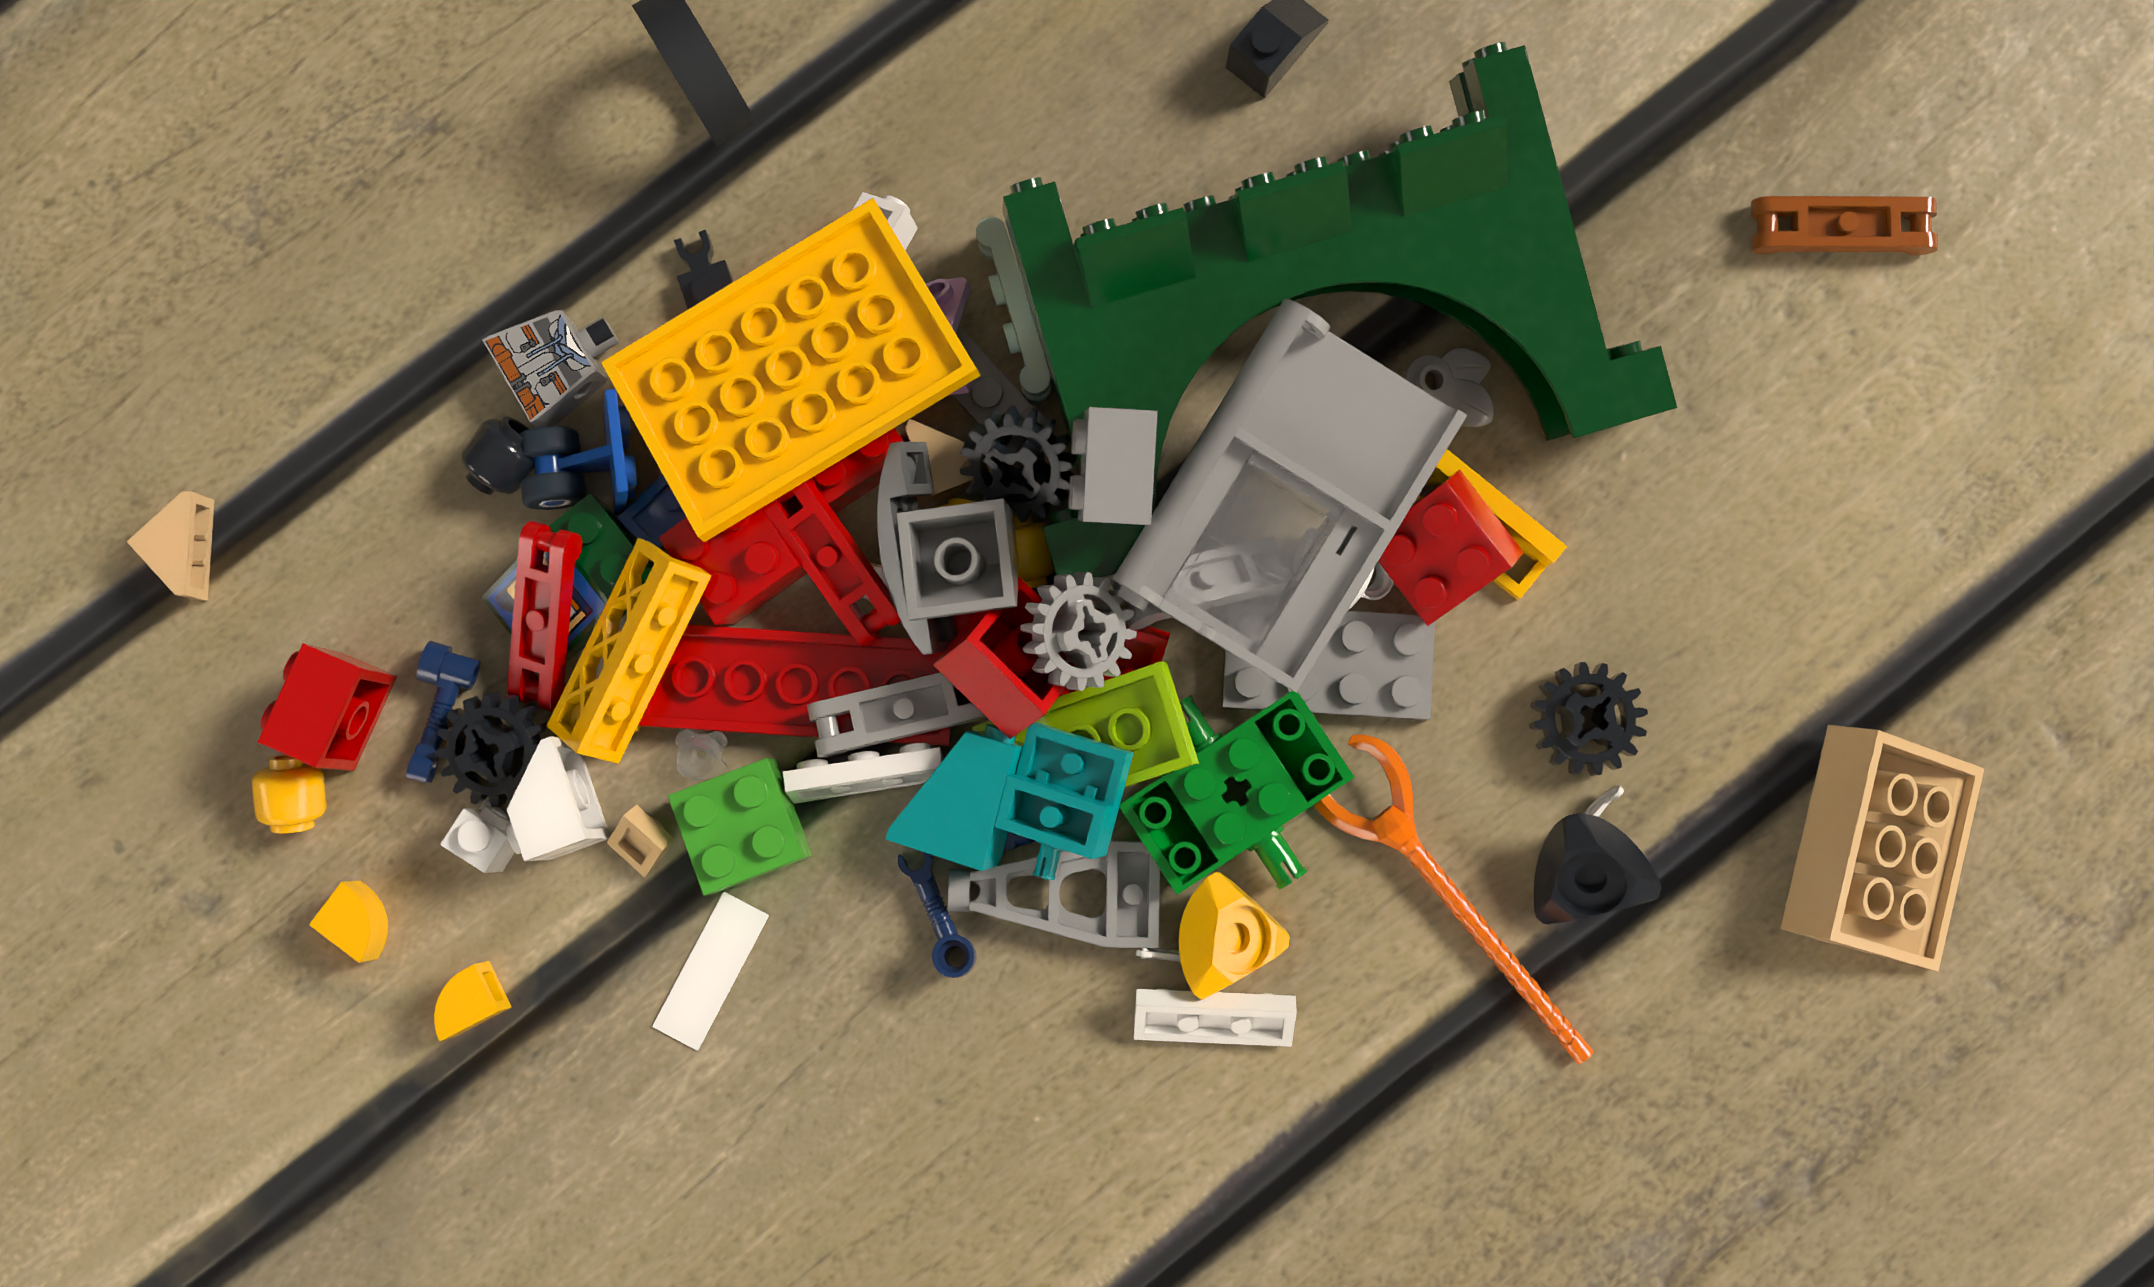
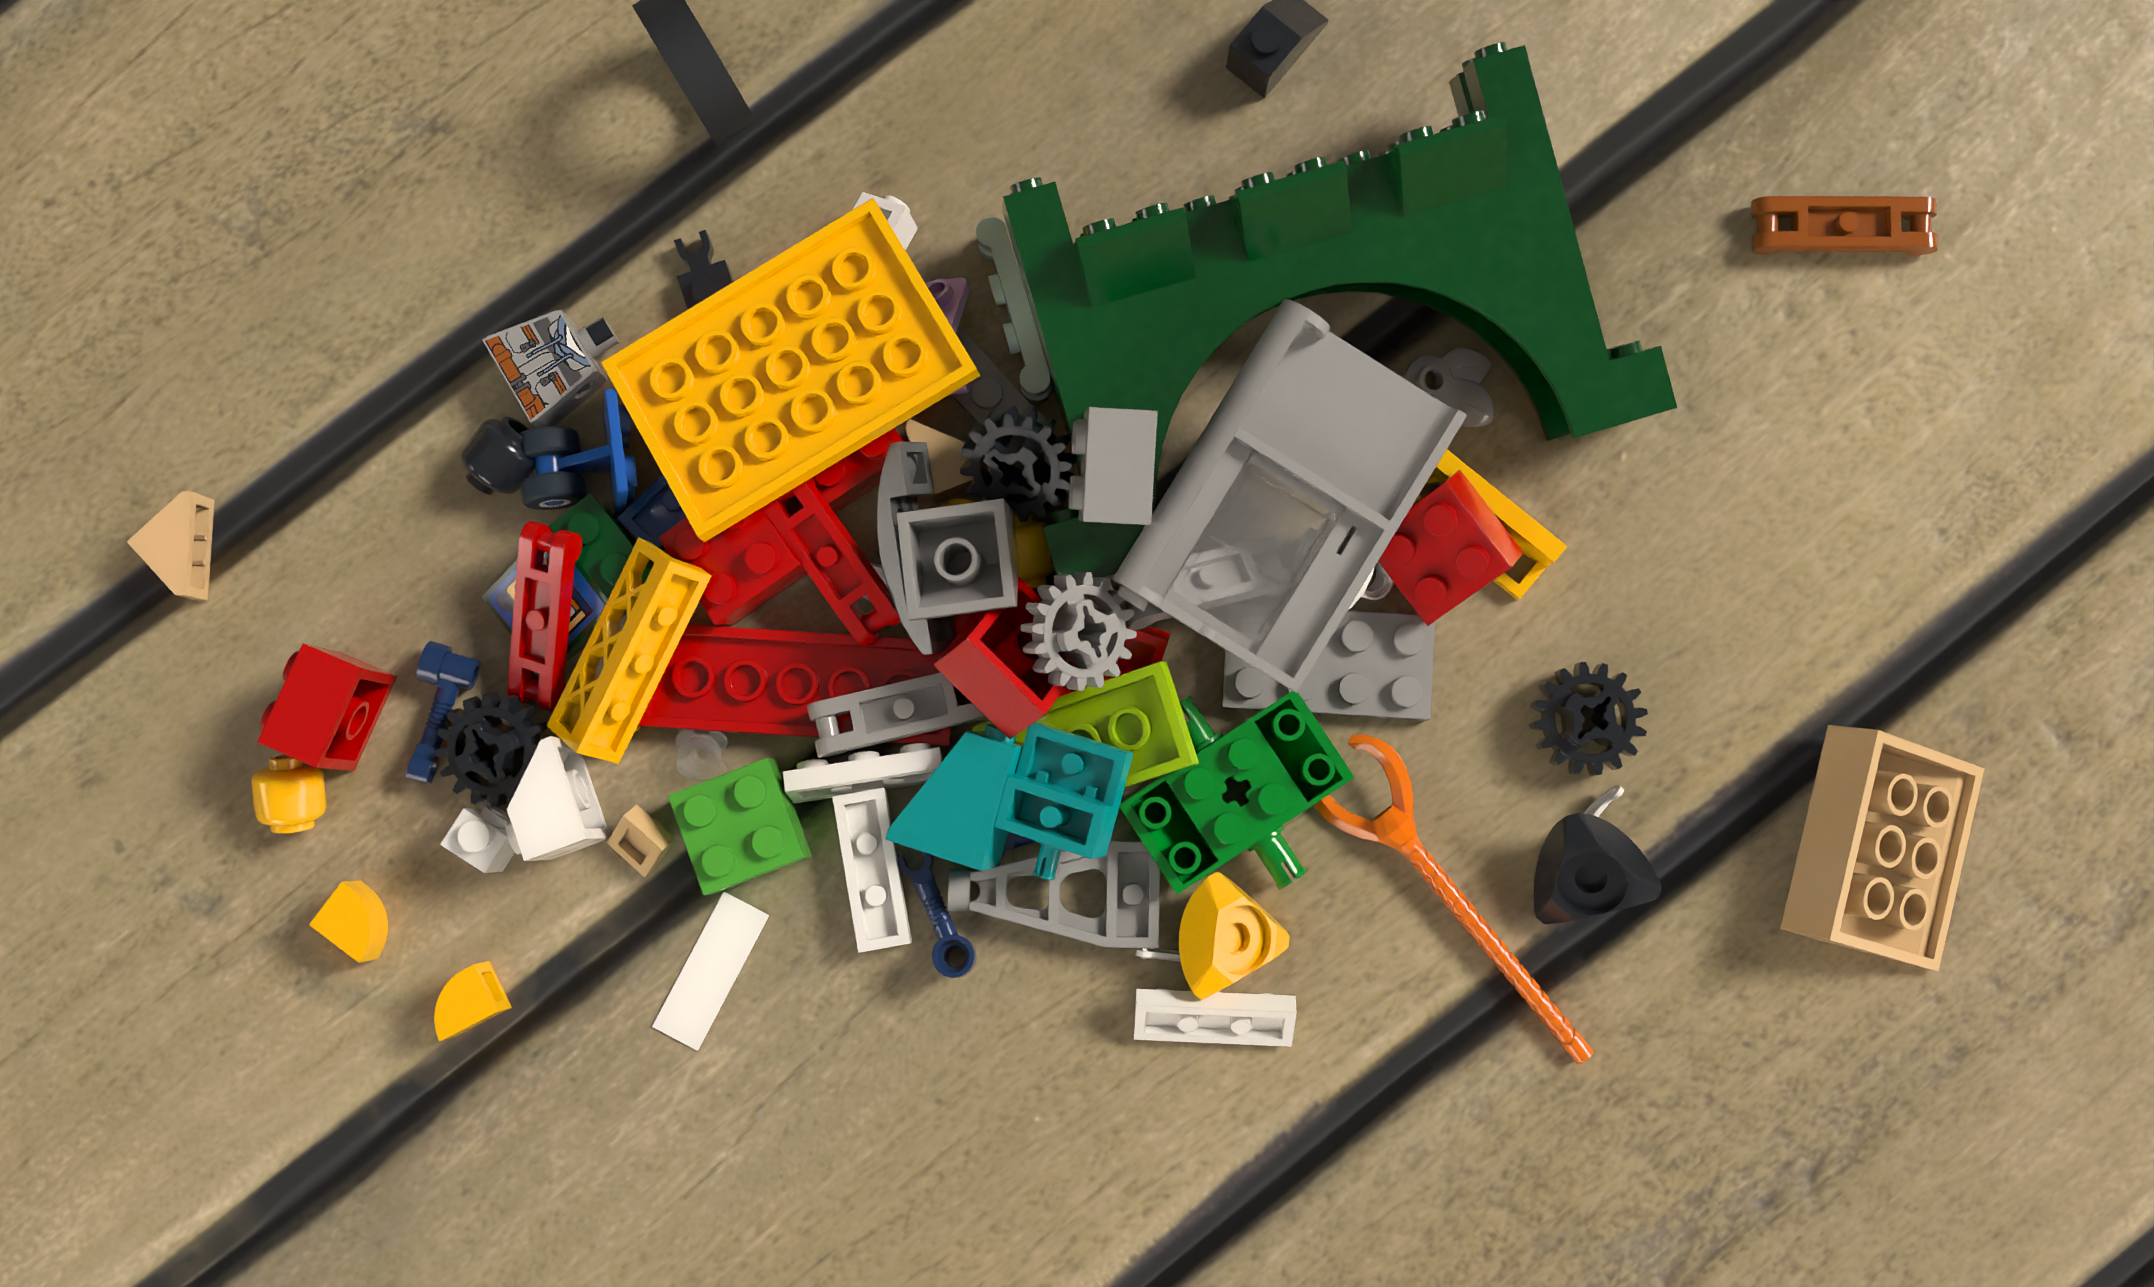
(871, 870): none -> white plate

